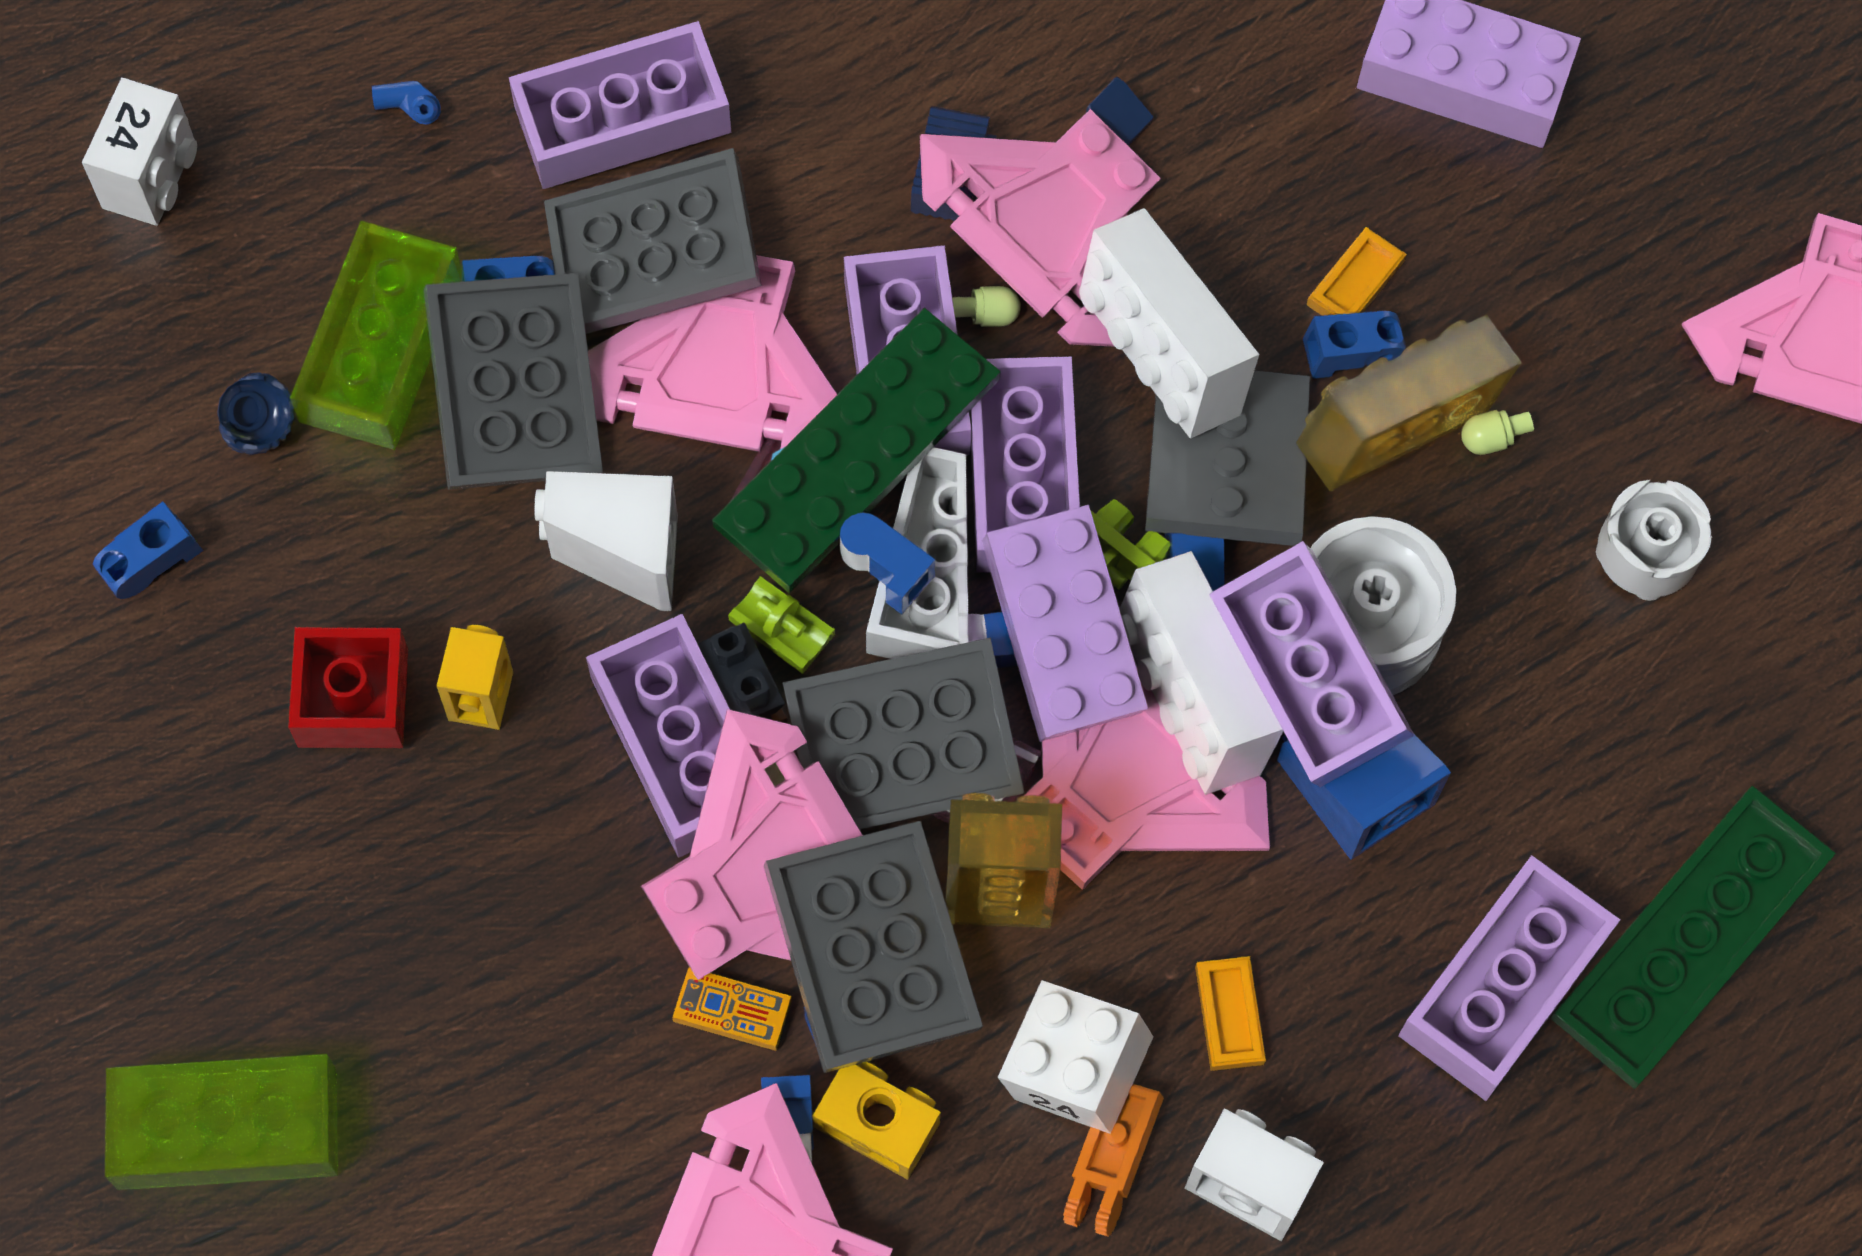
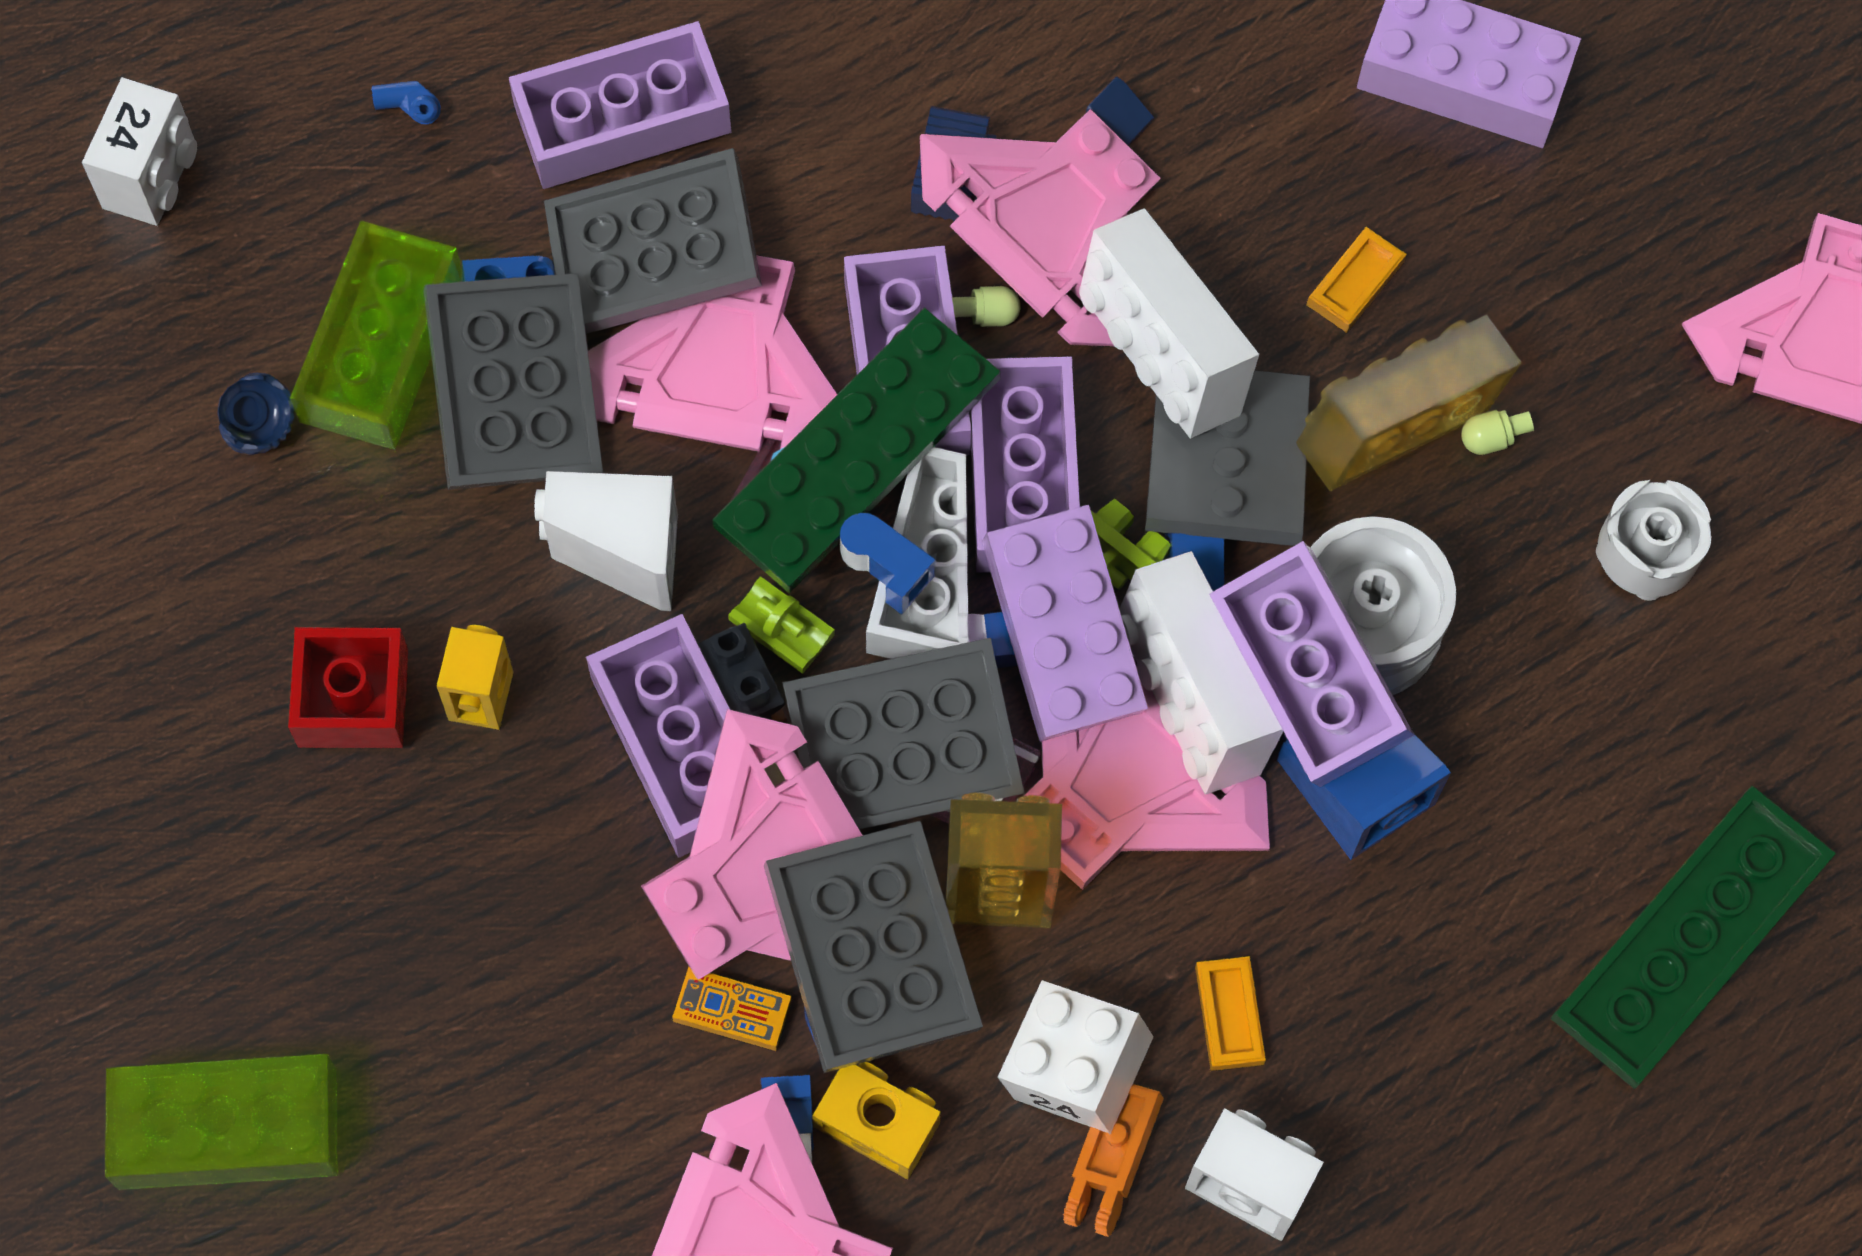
(145, 552): blue leg -> none
(1351, 341): blue leg -> none
(1508, 978): lavender brick -> none

